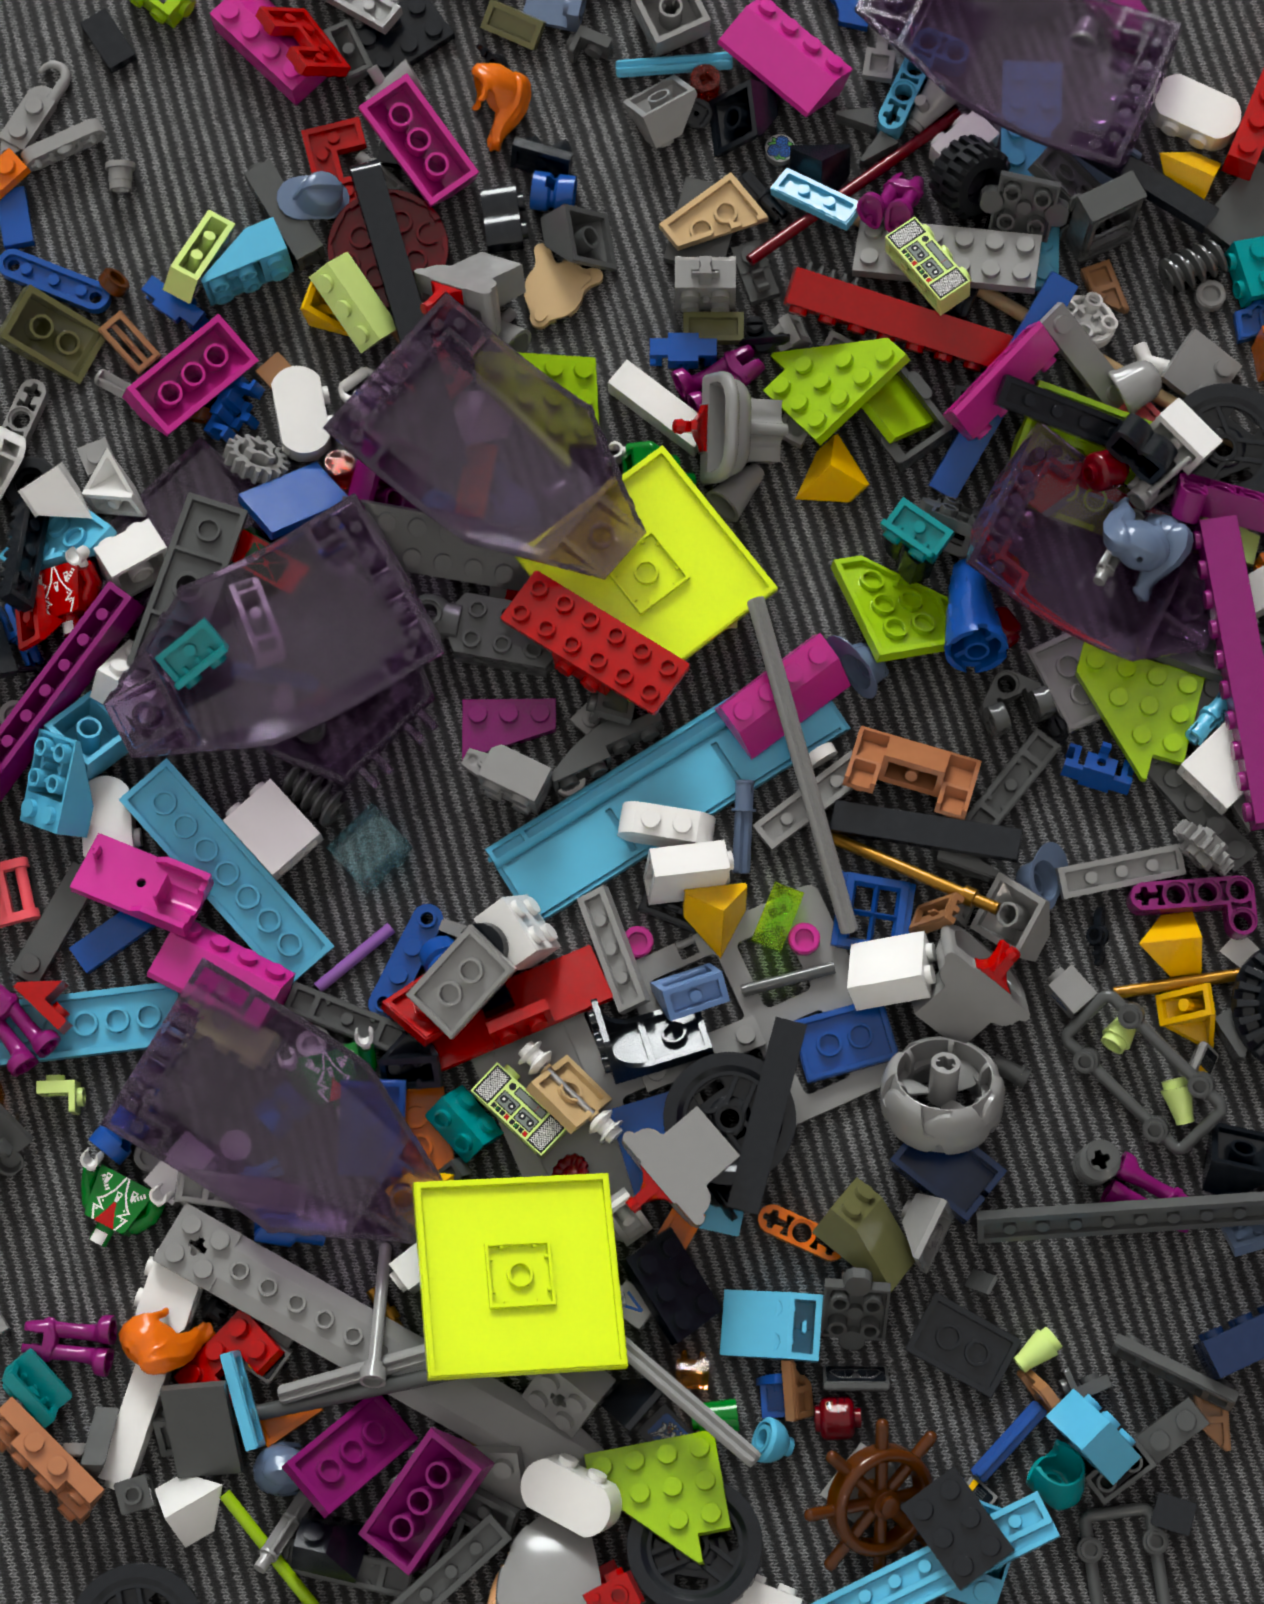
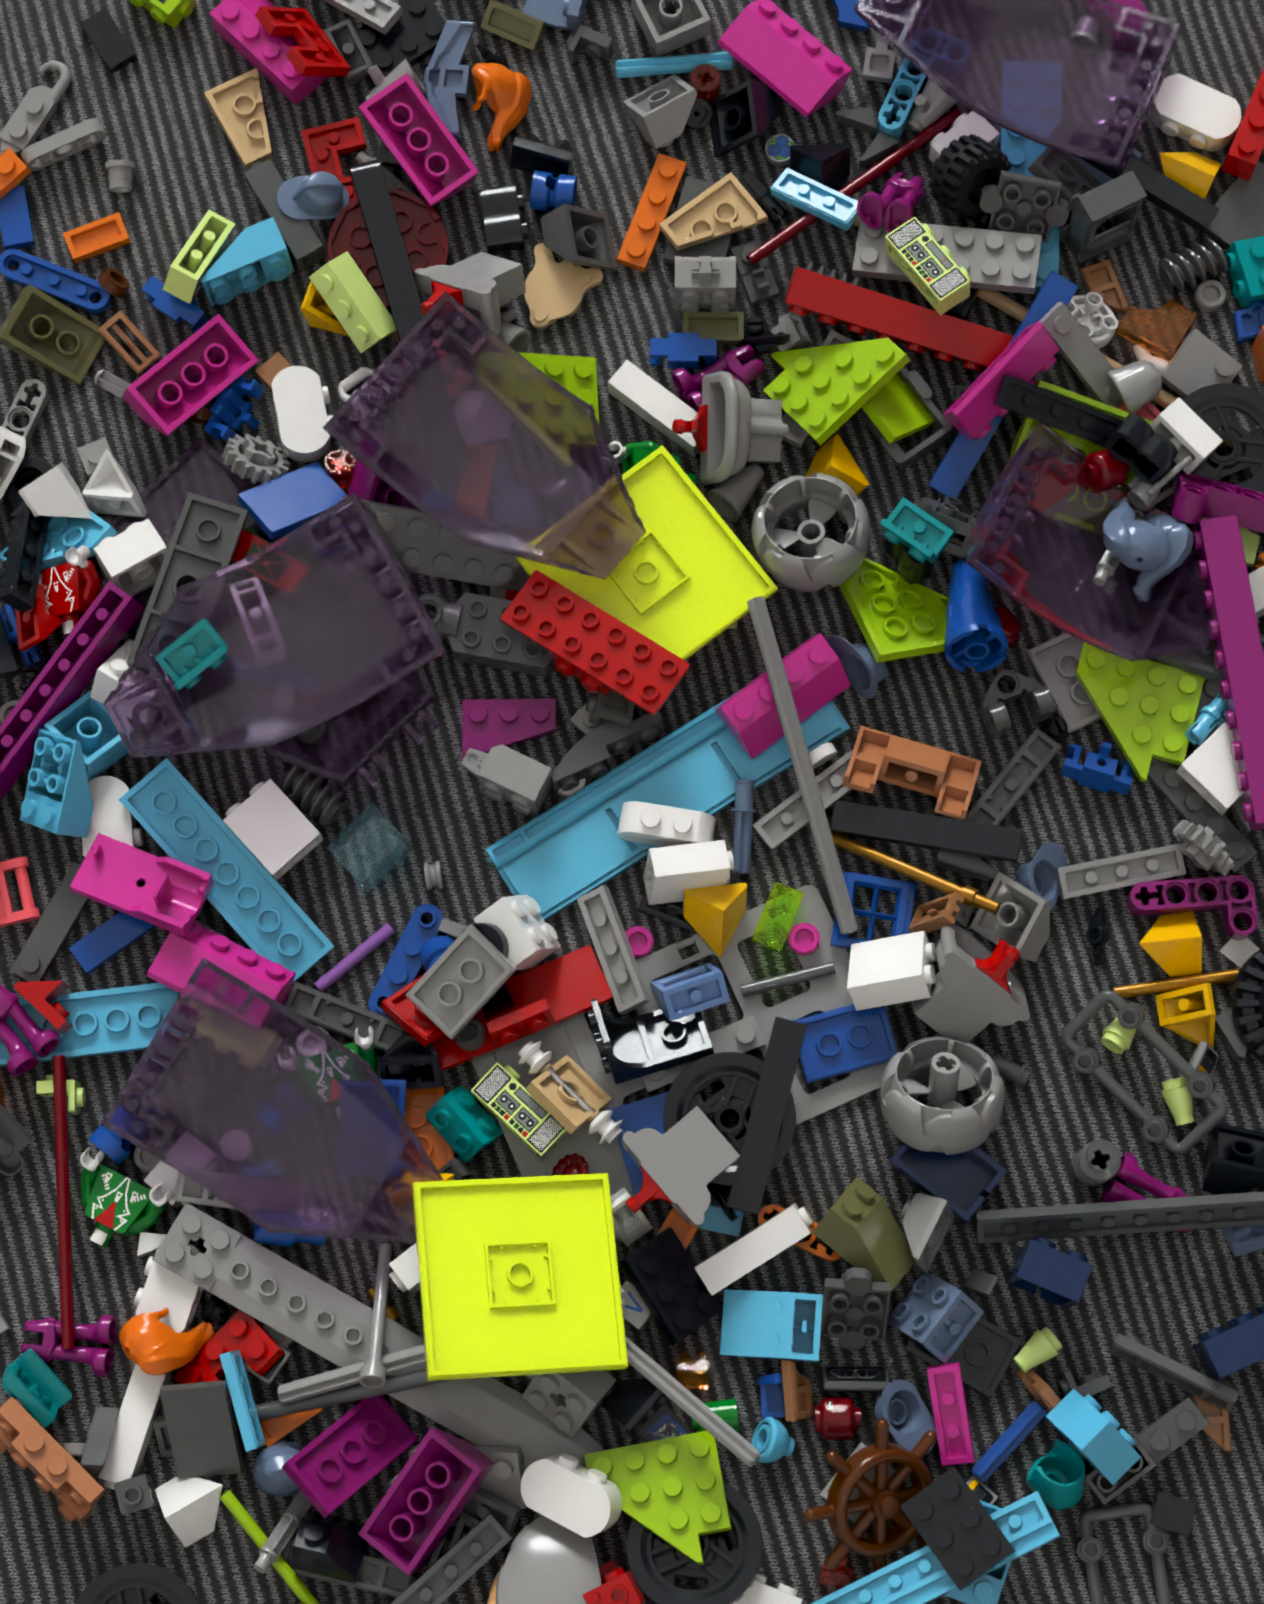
(63, 1202): none -> dark red piece
(96, 237): none -> orange tile
(149, 1243): none -> white piece
(242, 116): none -> tan wing
(433, 875): none -> light grey bush
(446, 76): none -> sand blue plate
(471, 1036): none -> dark grey tile
(650, 212): none -> orange plate
(754, 1248): none -> white brick
(820, 558): none -> light grey wheel
(839, 1577): none -> clear red tile
(904, 1412): none -> sand blue piece
(936, 1316): none -> sand blue bracket
(950, 1414): none -> dark pink plate
(1058, 1273): none -> dark blue piece
(1069, 990): light grey brick -> none
(1157, 329): none -> clear orange tile

